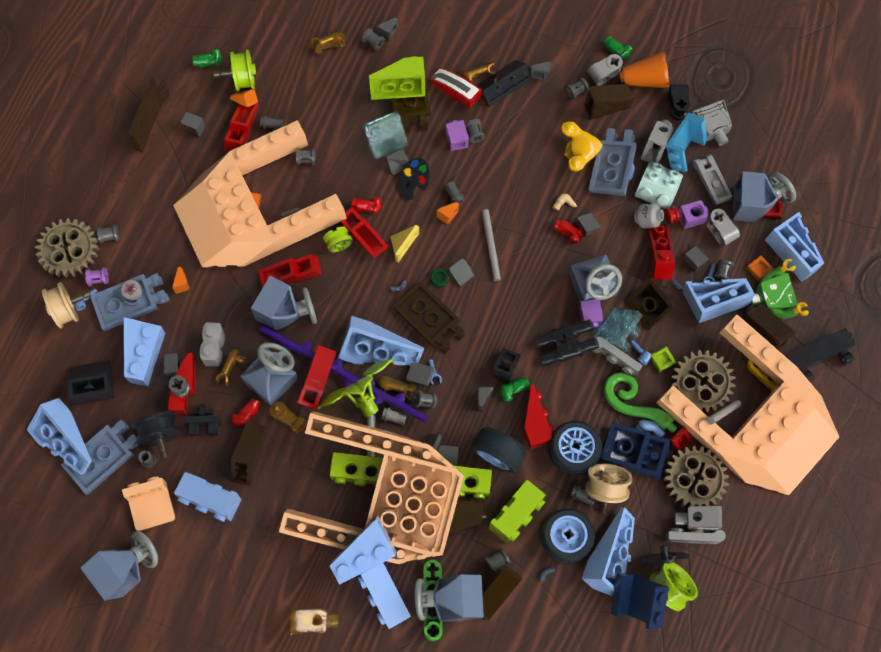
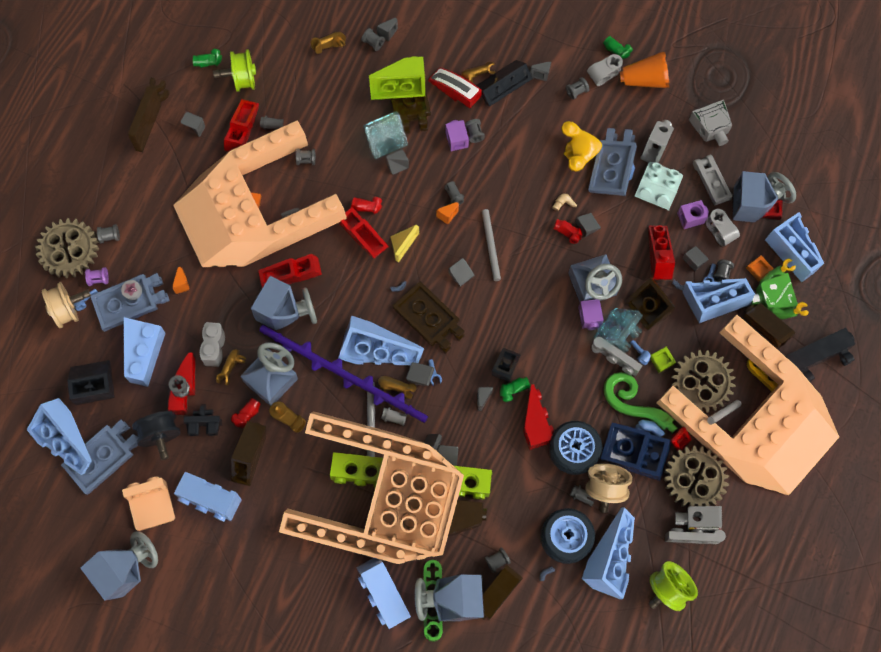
(147, 459): dark grey pin -> none
(171, 364): dark grey slope -> none
(246, 98): orange slope -> none
(302, 623): clear yellow torso -> none
(316, 377): red slope -> none
(337, 240): lime wheel -> none
(364, 552): light blue wedge -> none
(366, 401): lime plant -> none
(416, 173): black piece -> none
(424, 399): dark grey bush -> none
(439, 278): dark green tile -> none
(499, 449): black wheel -> none
(517, 512): lime wedge -> none
(559, 337): black pin -> none
(608, 100): dark brown slope -> none
(640, 599): dark blue panel -> none
(649, 216): light grey head -> none
(664, 557): black piece -> none
(672, 214): red bush -> none
(679, 100): black piece -> none
(691, 129): dark azure panel -> none

